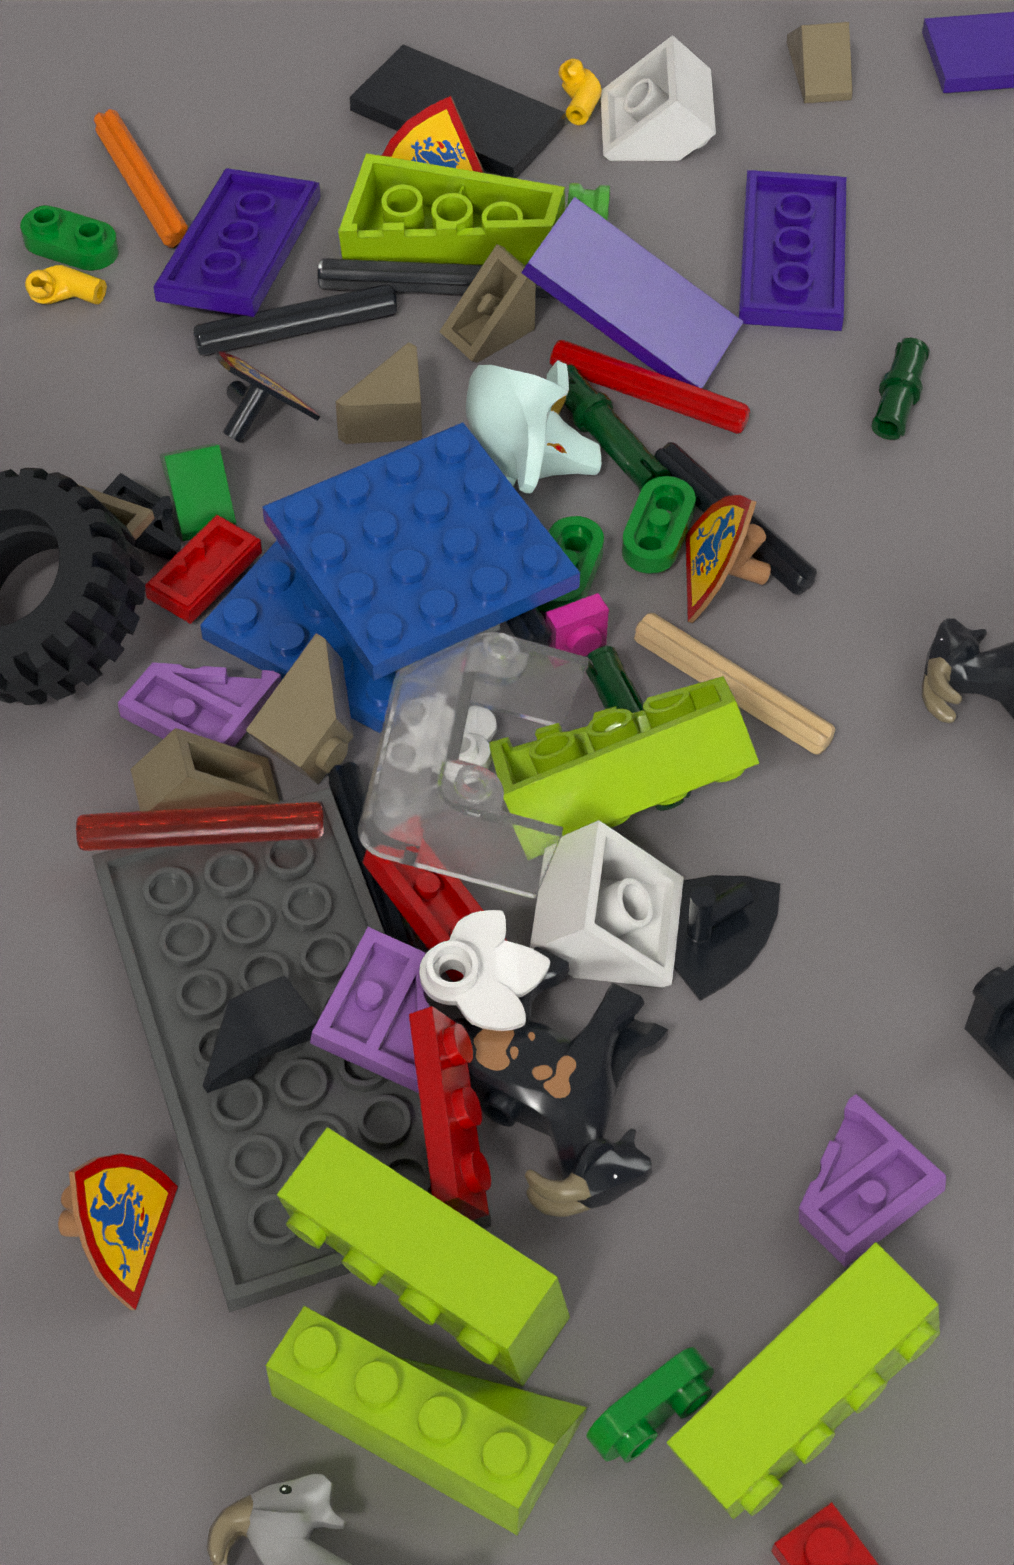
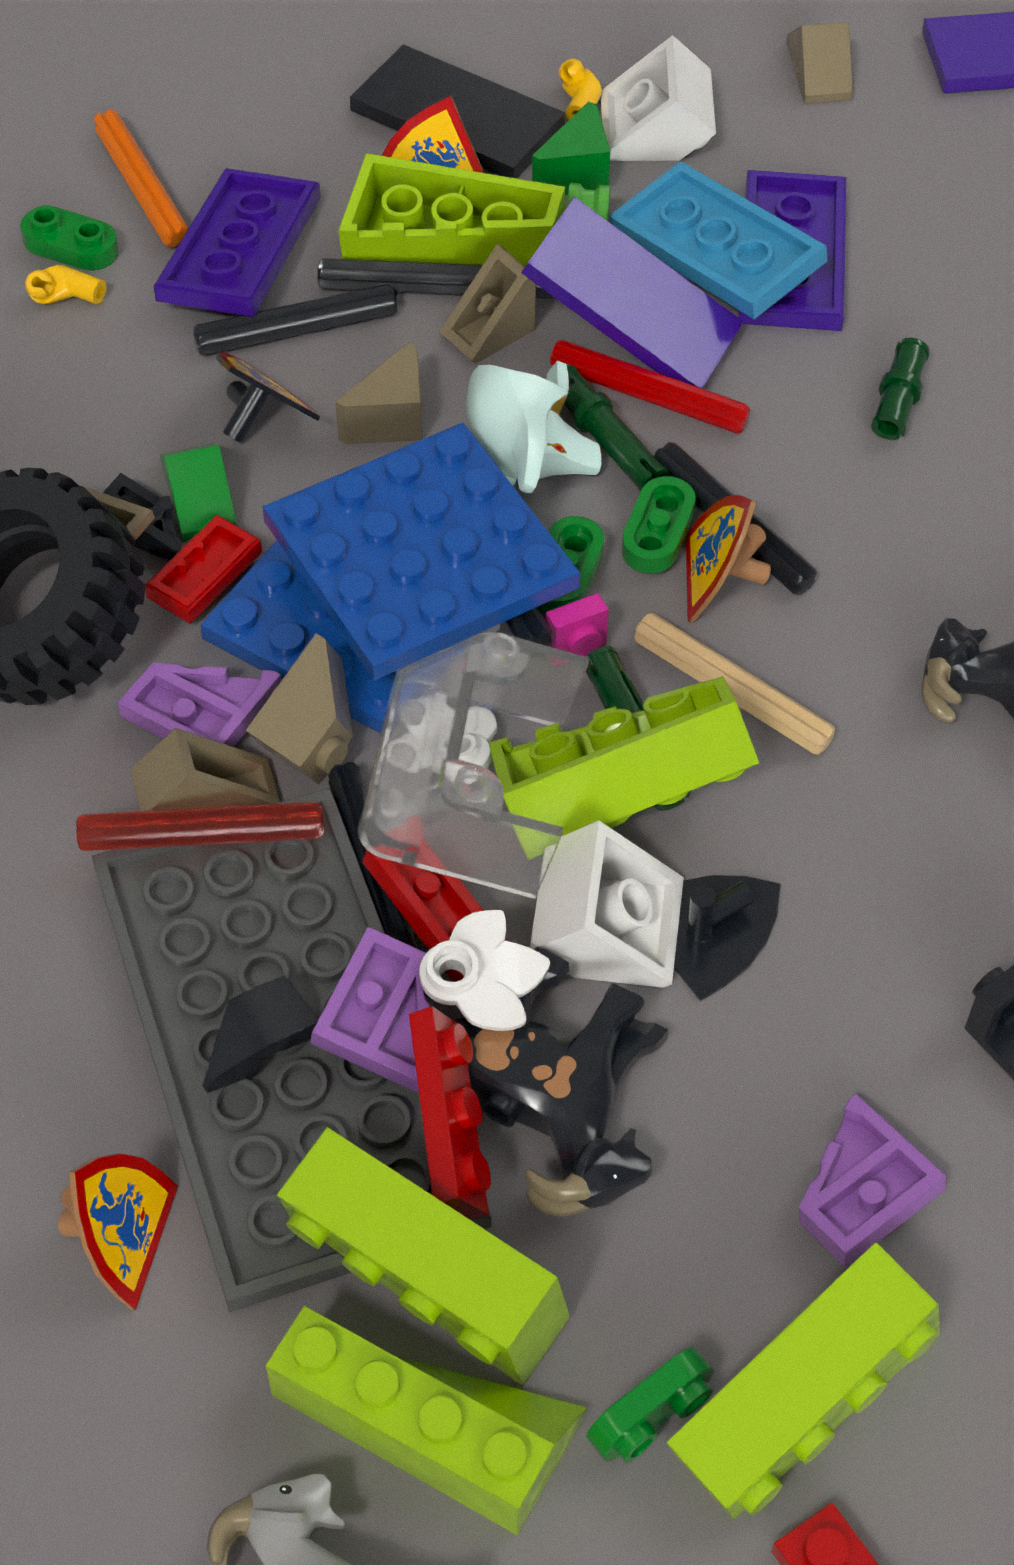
(575, 153): none -> green slope
(719, 239): none -> dark azure plate

